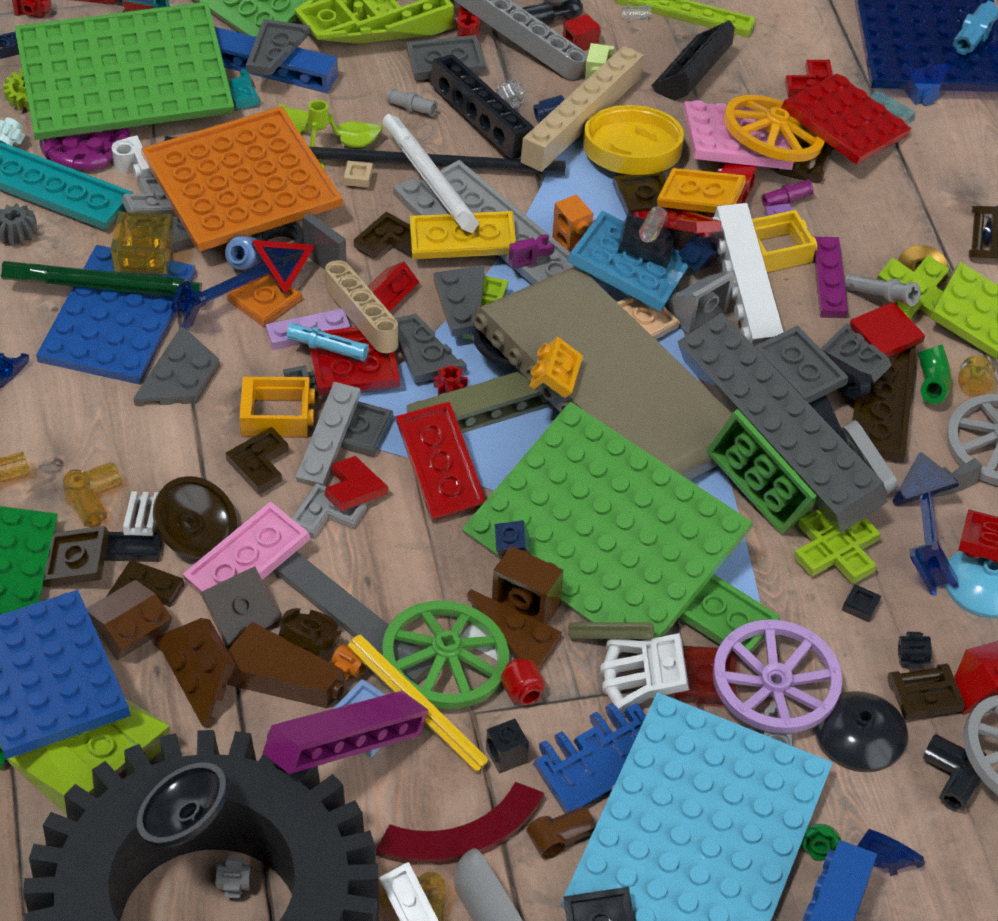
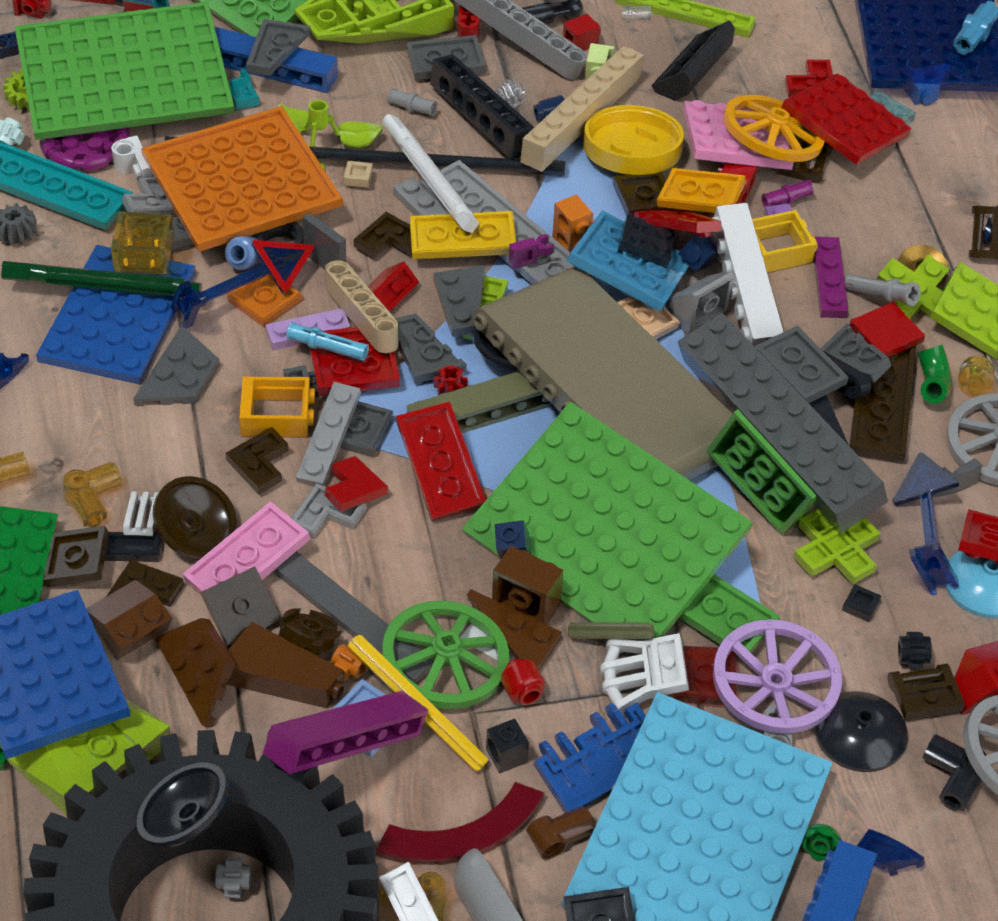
(556, 367): light orange bracket -> none
(653, 224): clear cylinder -> none
(869, 454): light grey beam -> none

